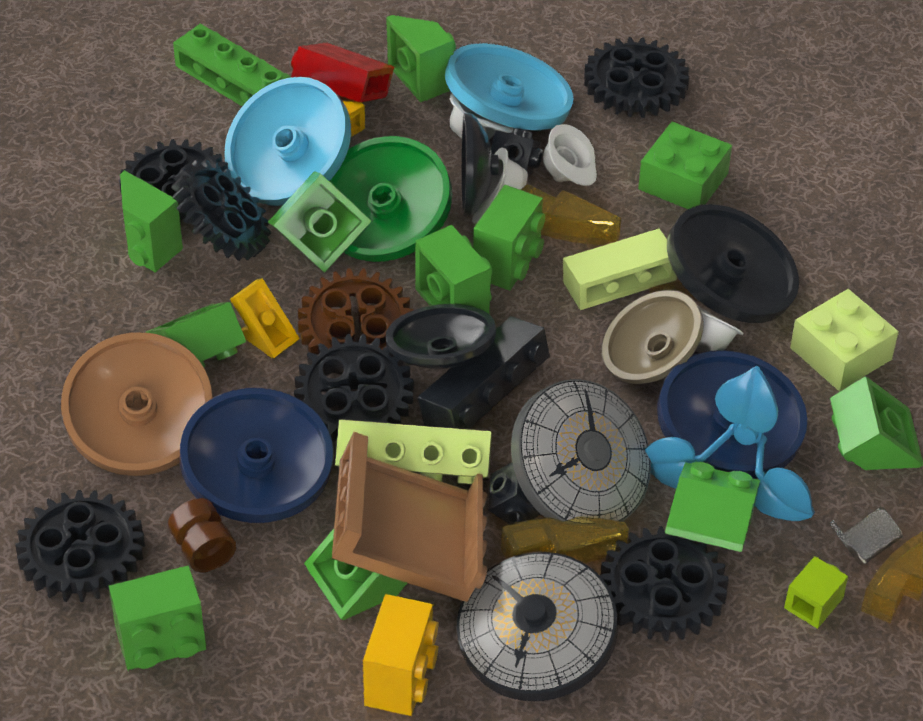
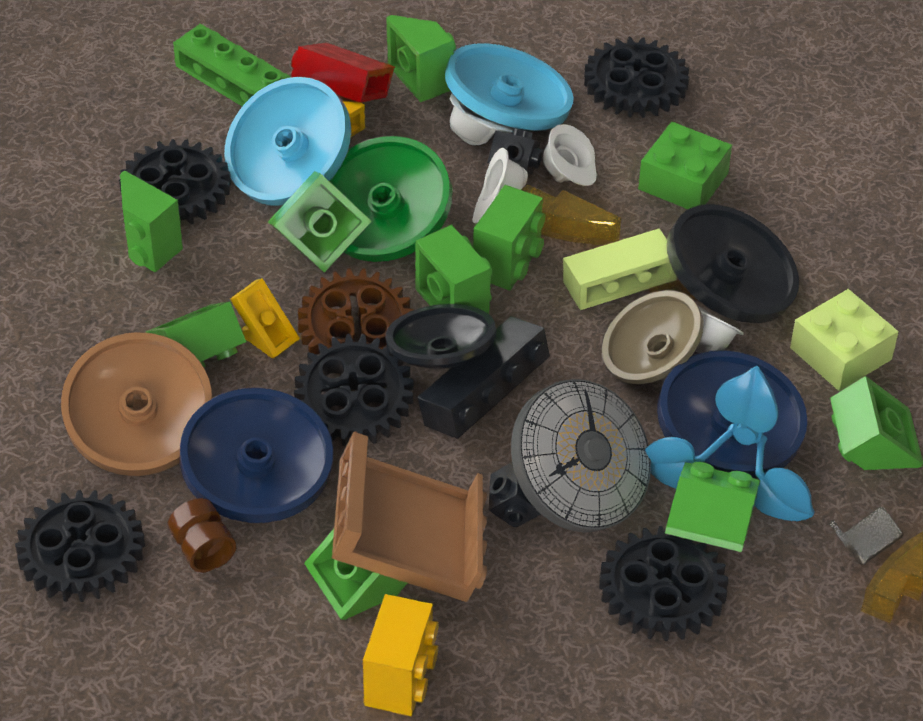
(158, 618): bright green brick -> none
(221, 210): black gear -> none
(423, 448): yellowish green brick -> none
(476, 164): black dish -> none
(538, 626): dish -> none
(578, 537): clear yellow slope -> none
(816, 592): lime brick -> none

